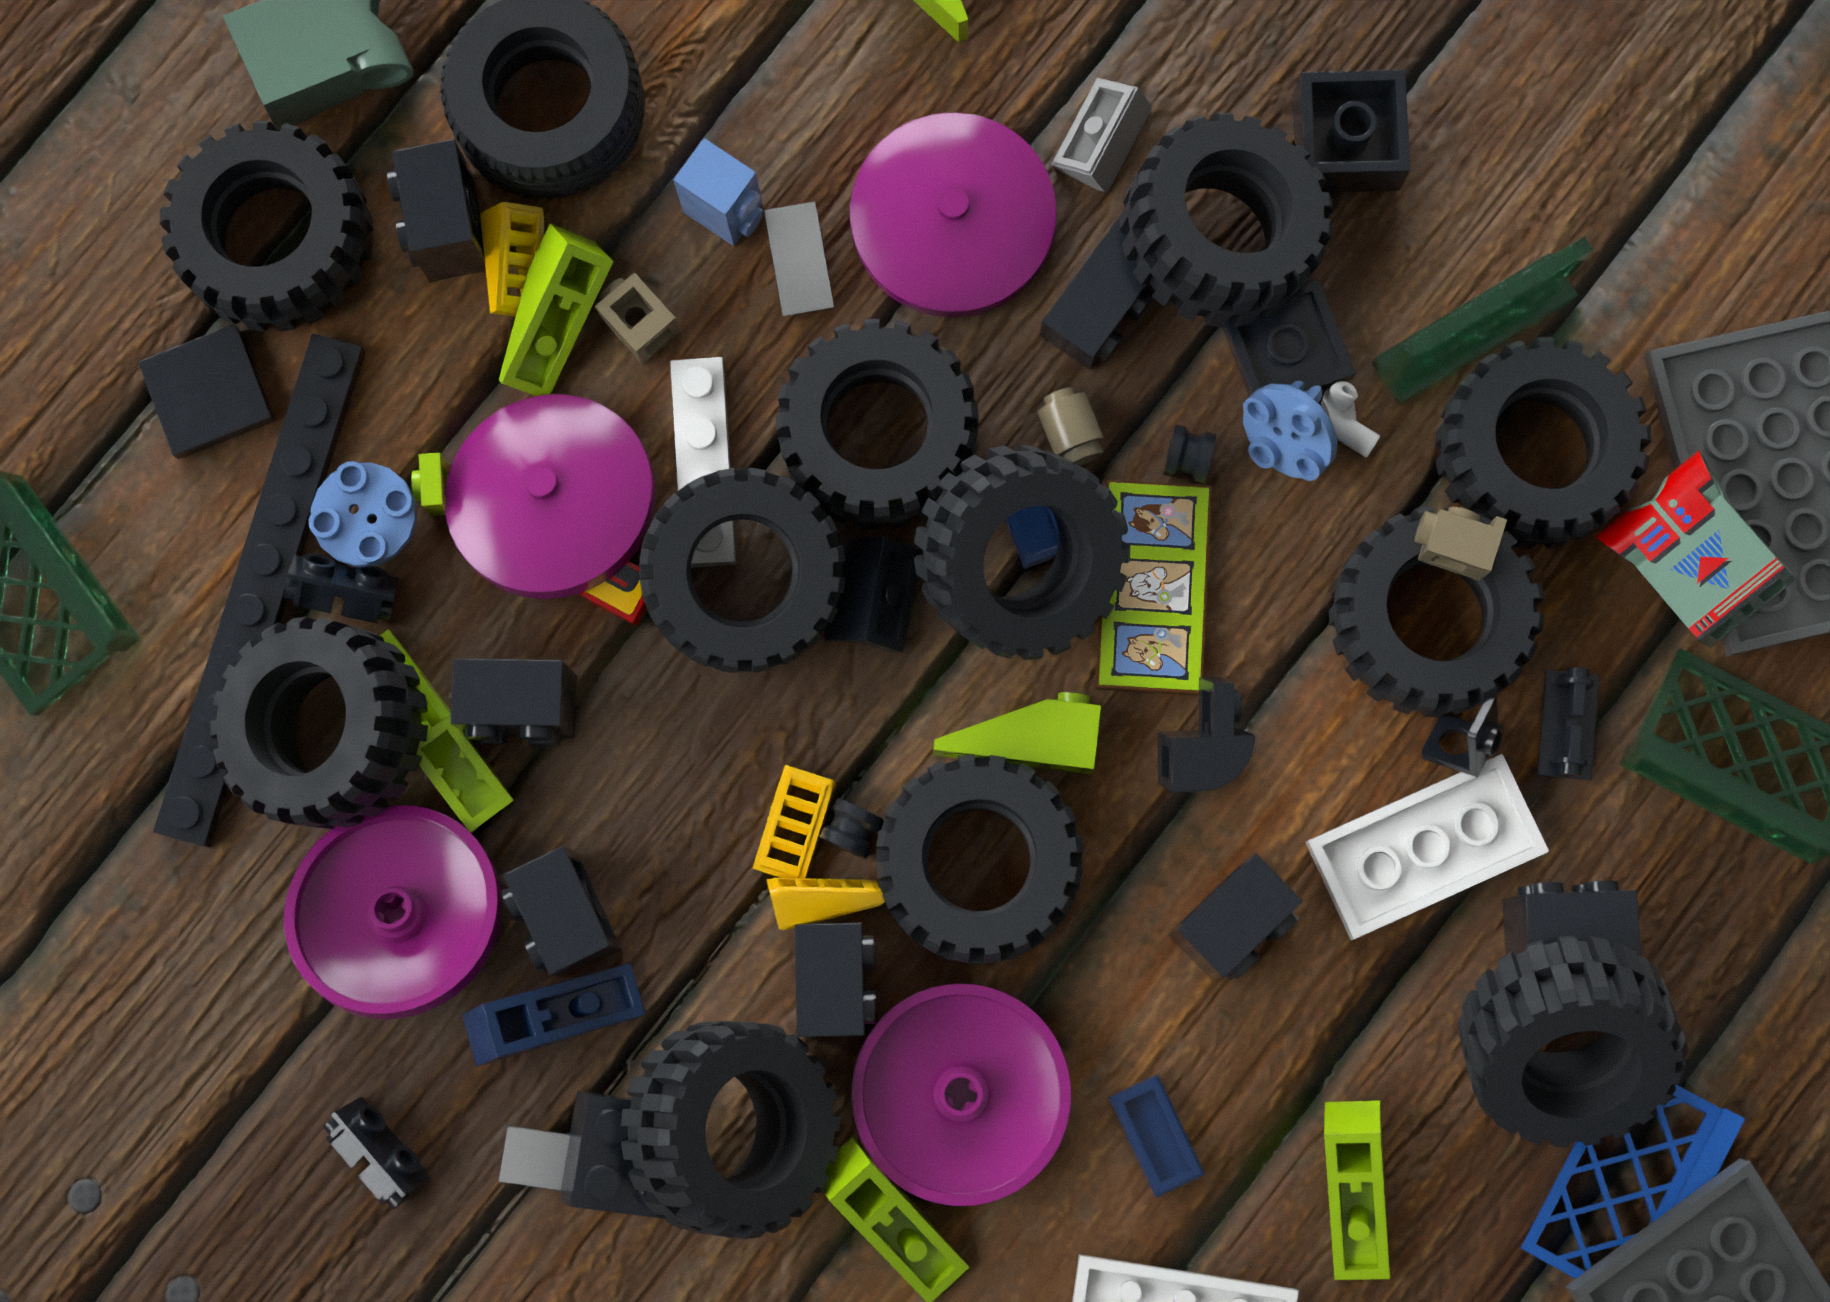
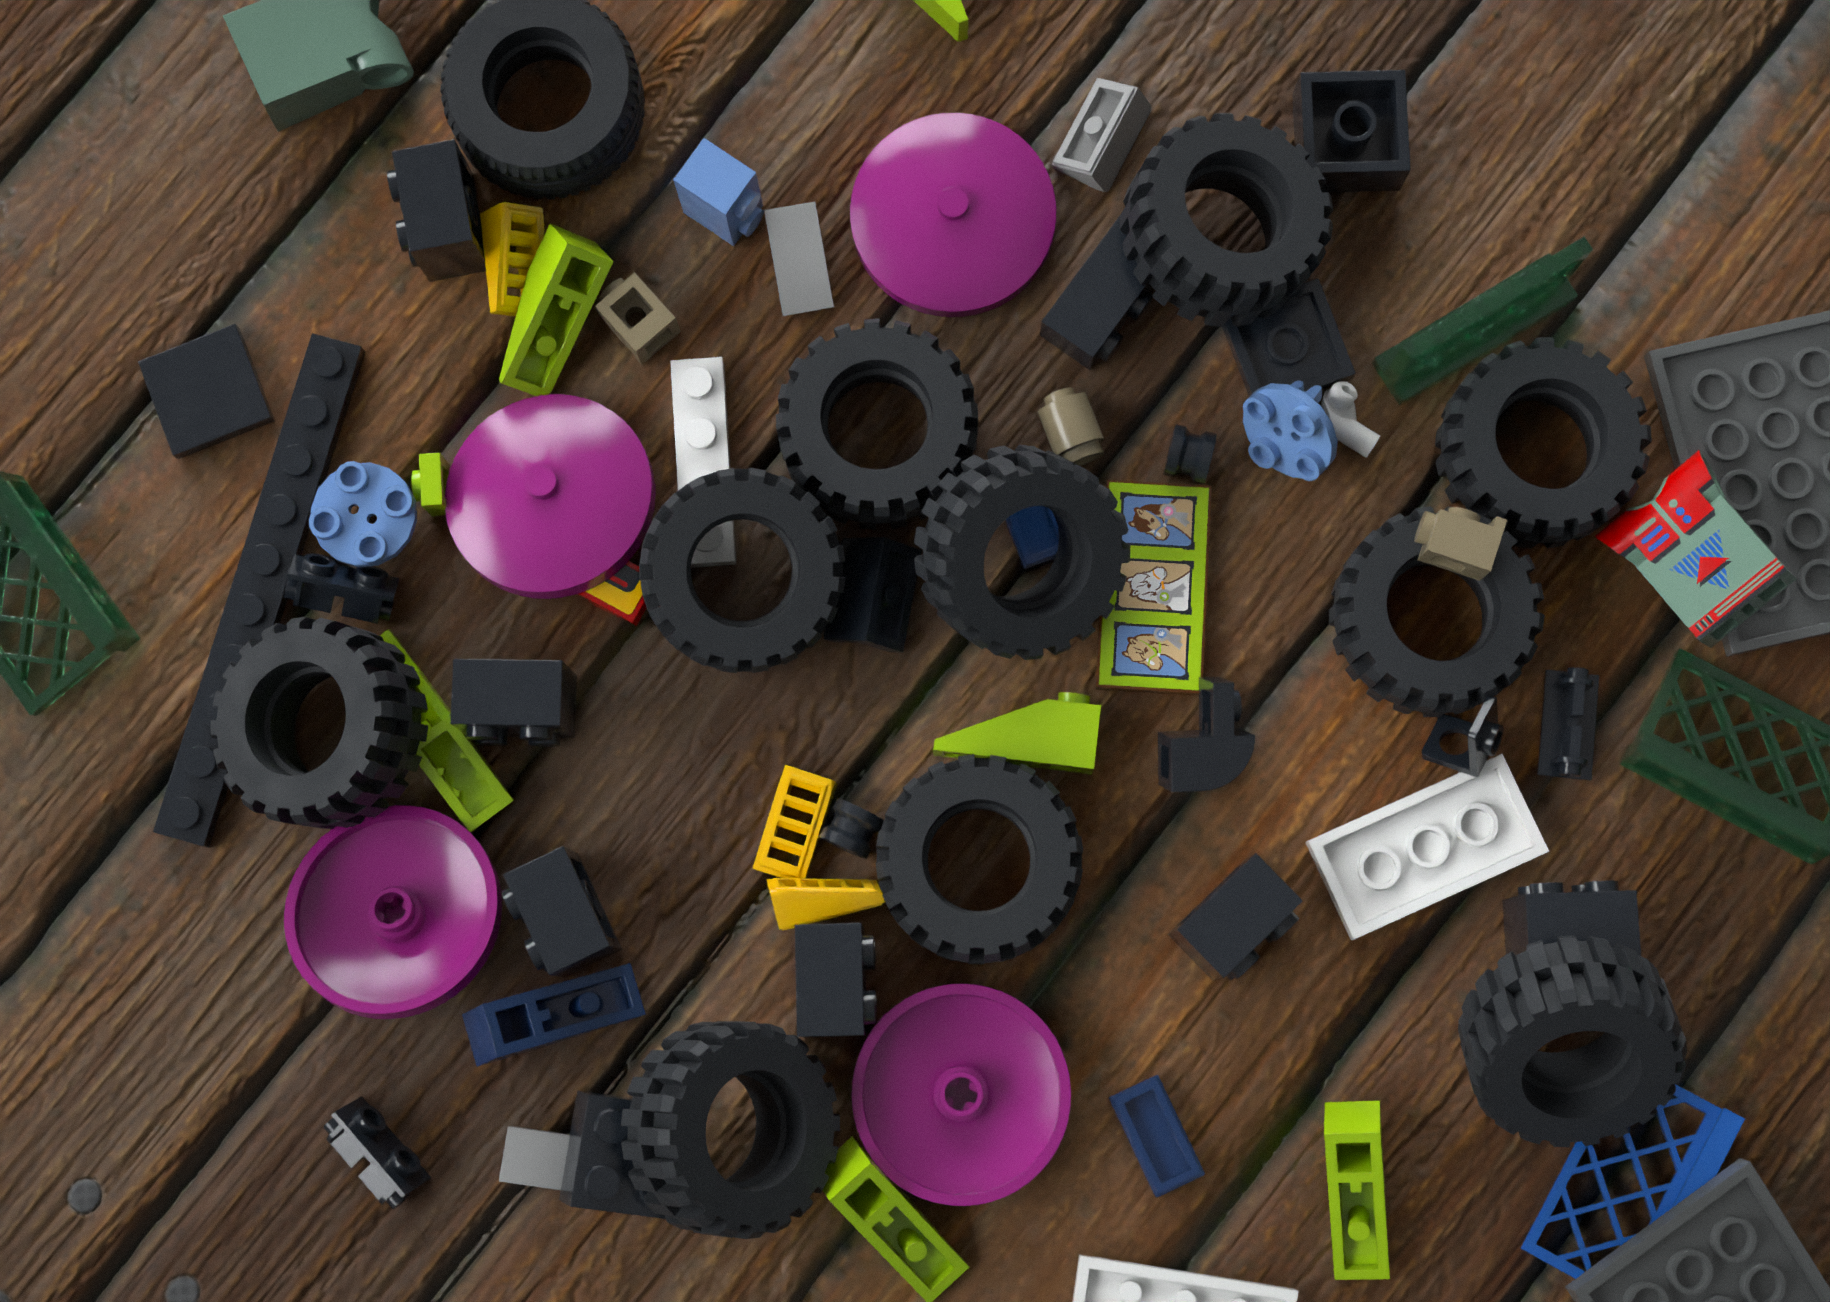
(227, 176): black tyre -> none

